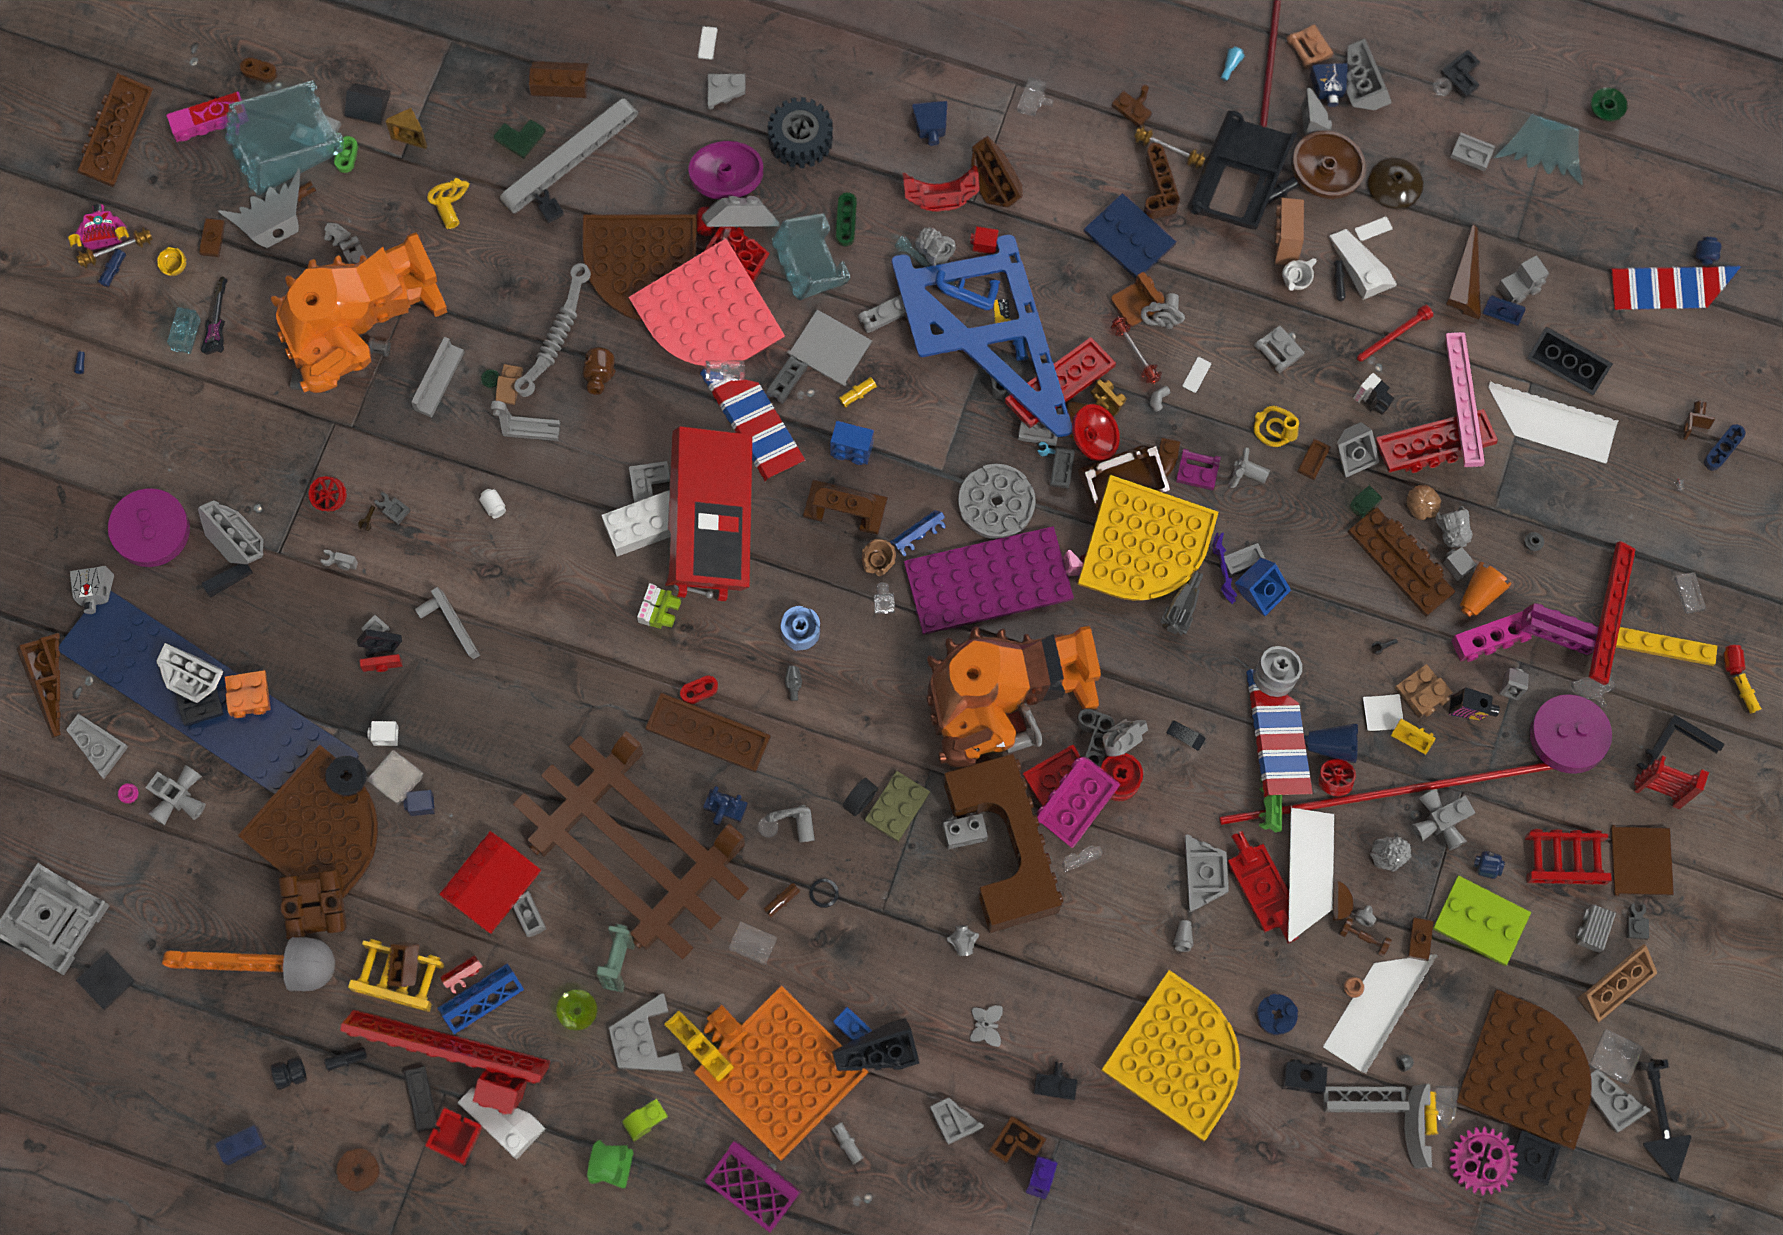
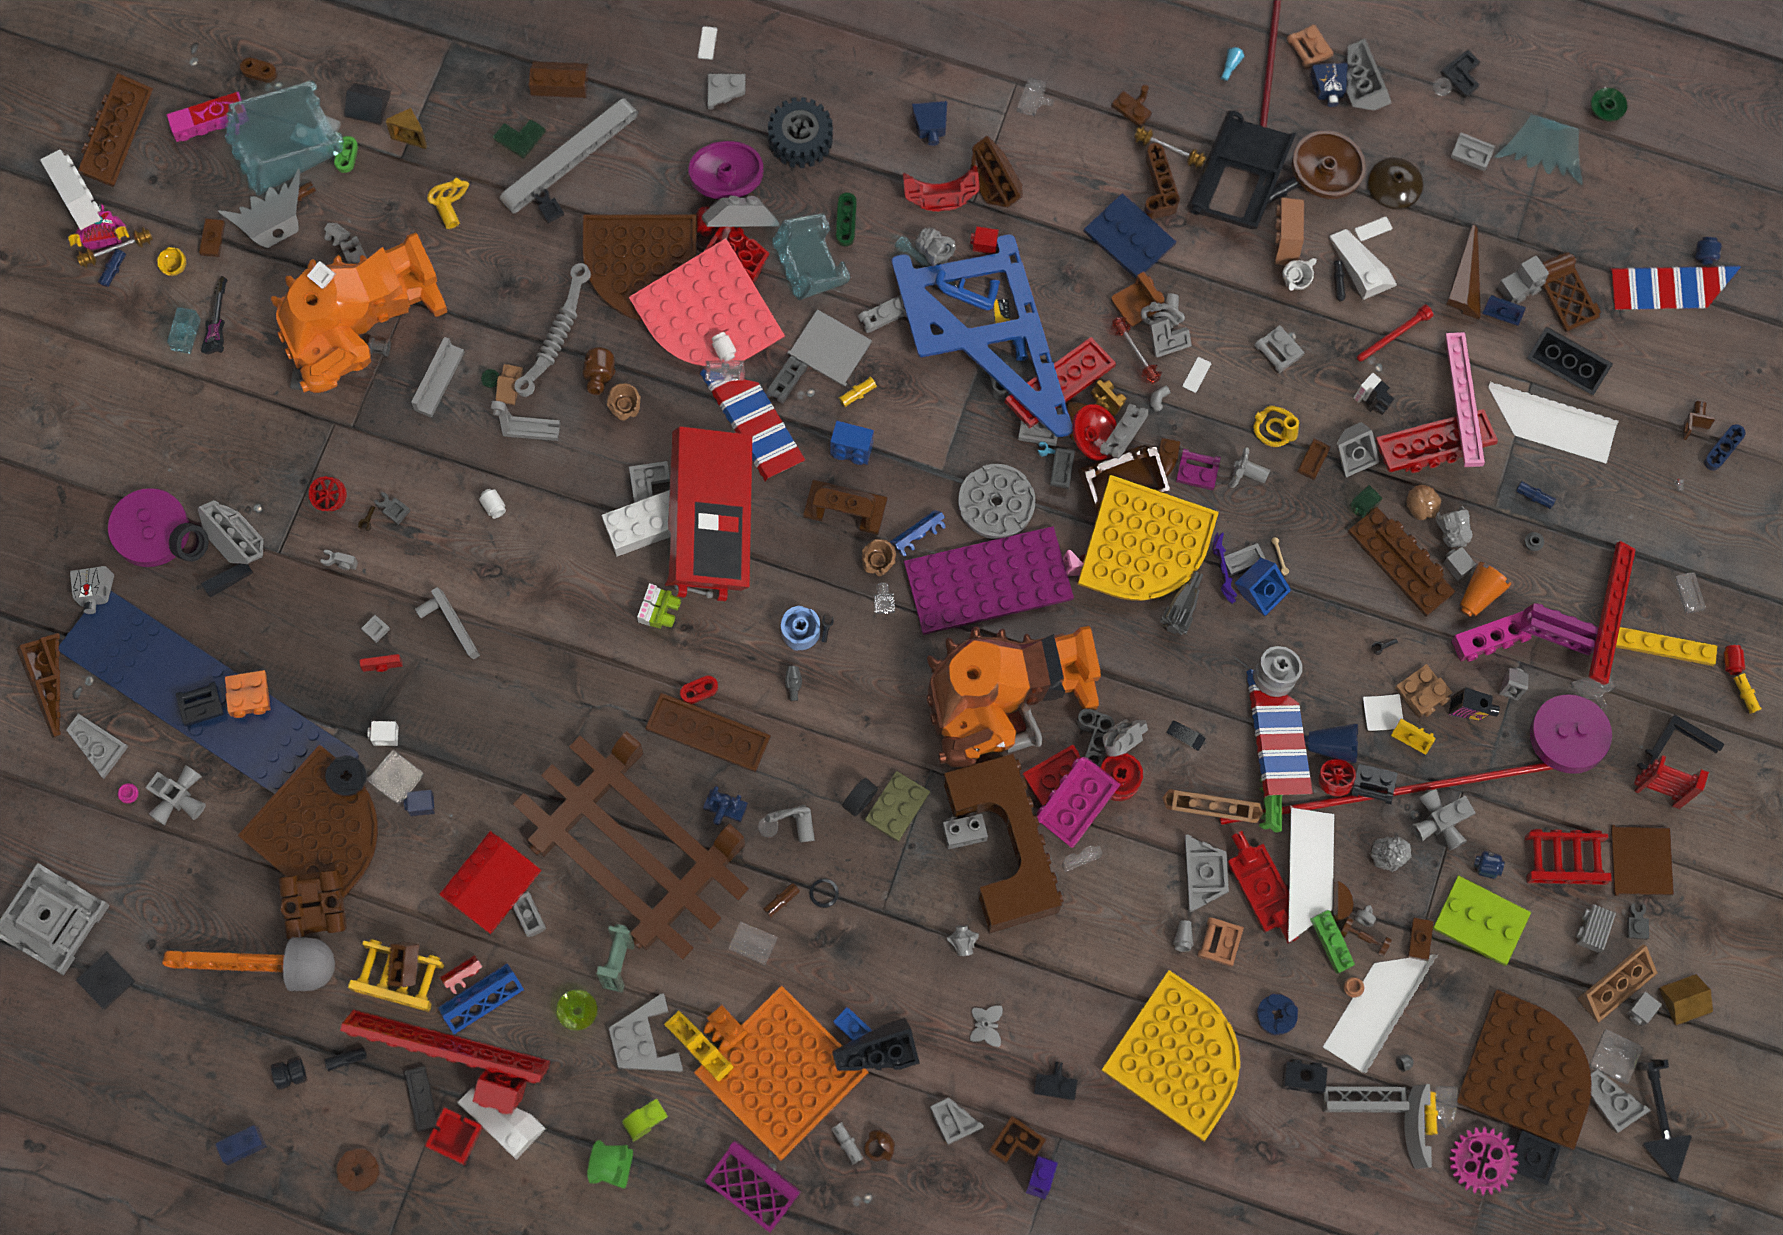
(71, 188): none -> white brick
(79, 367): dark blue piece -> none
(187, 673): white wedge -> none
(201, 542): none -> black tyre
(321, 275): none -> white brick
(378, 641): black plate -> none
(624, 401): none -> medium nougat hair
(723, 347): none -> white brick
(826, 628): none -> black hand
(885, 1141): none -> reddish brown piece
(1124, 431): none -> light grey plate
(1166, 341): none -> light grey plate
(1213, 805): none -> medium nougat brick
(1227, 943): none -> nougat plate
(1284, 571): none -> tan hinge
(1314, 114): light grey slope -> none
(1332, 941): none -> bright green plate
(1375, 779): none -> black plate
(1535, 495): none -> dark blue pin
(1558, 268): none -> reddish brown piece
(1643, 1009): none -> light grey brick
(1687, 999): none -> pearl gold slope

